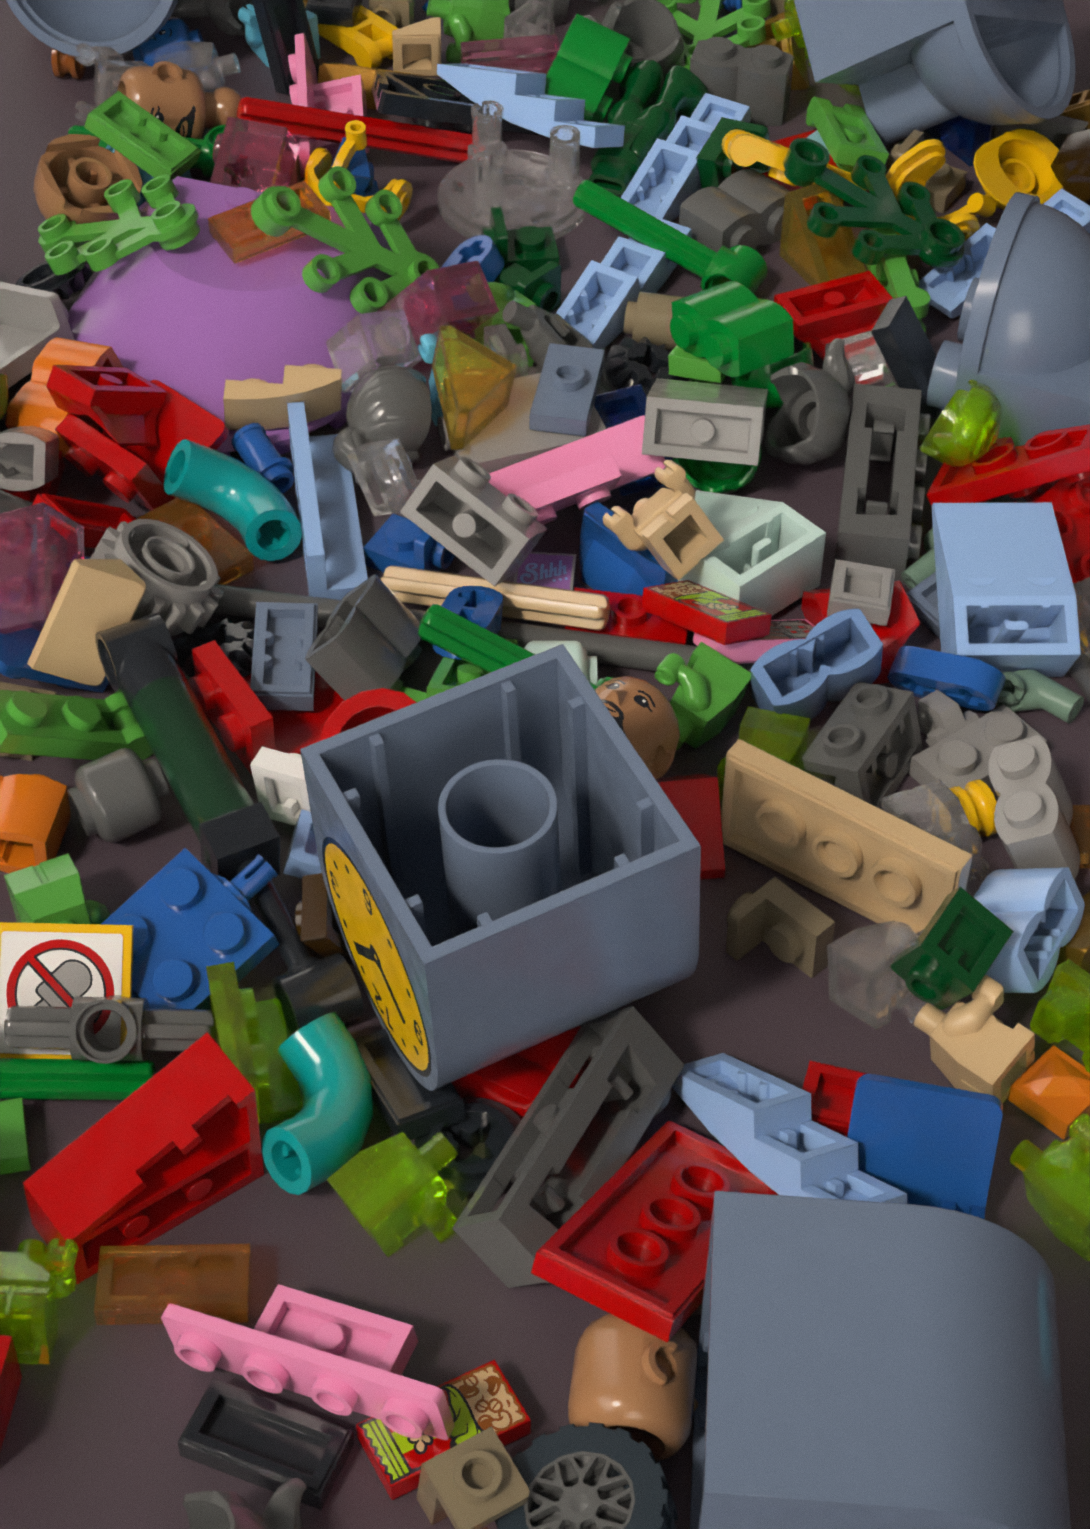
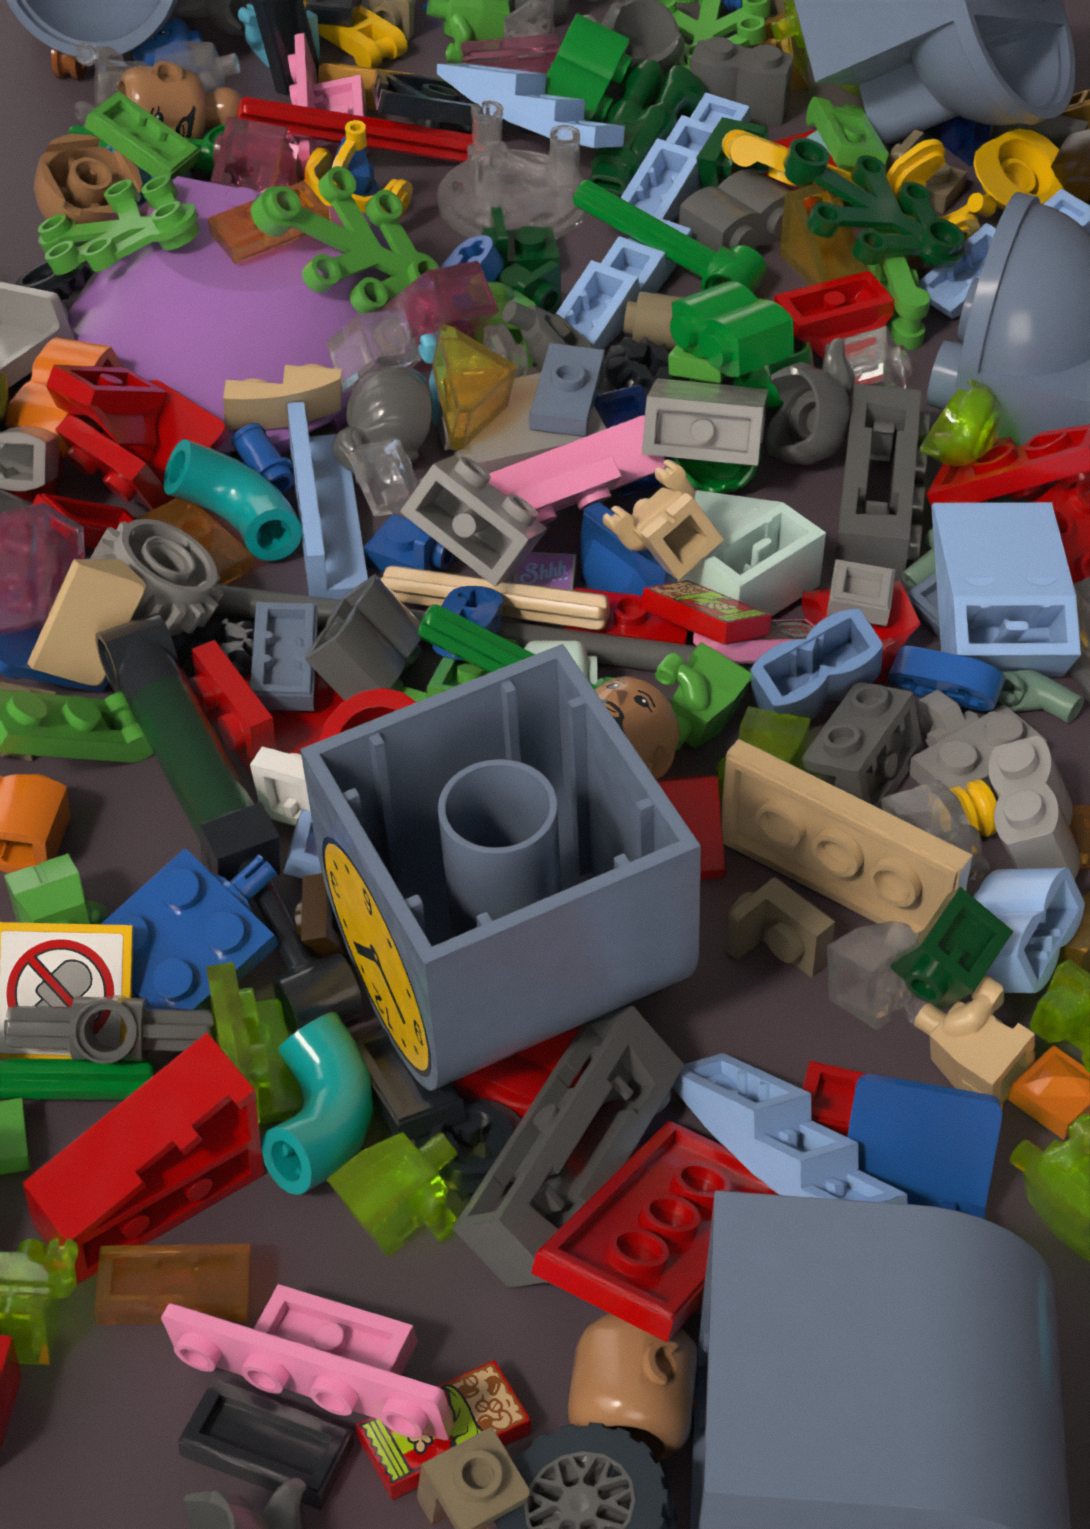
(118, 795): dark grey head -> none
(418, 47): tan slope -> none
(906, 348): black tile -> none

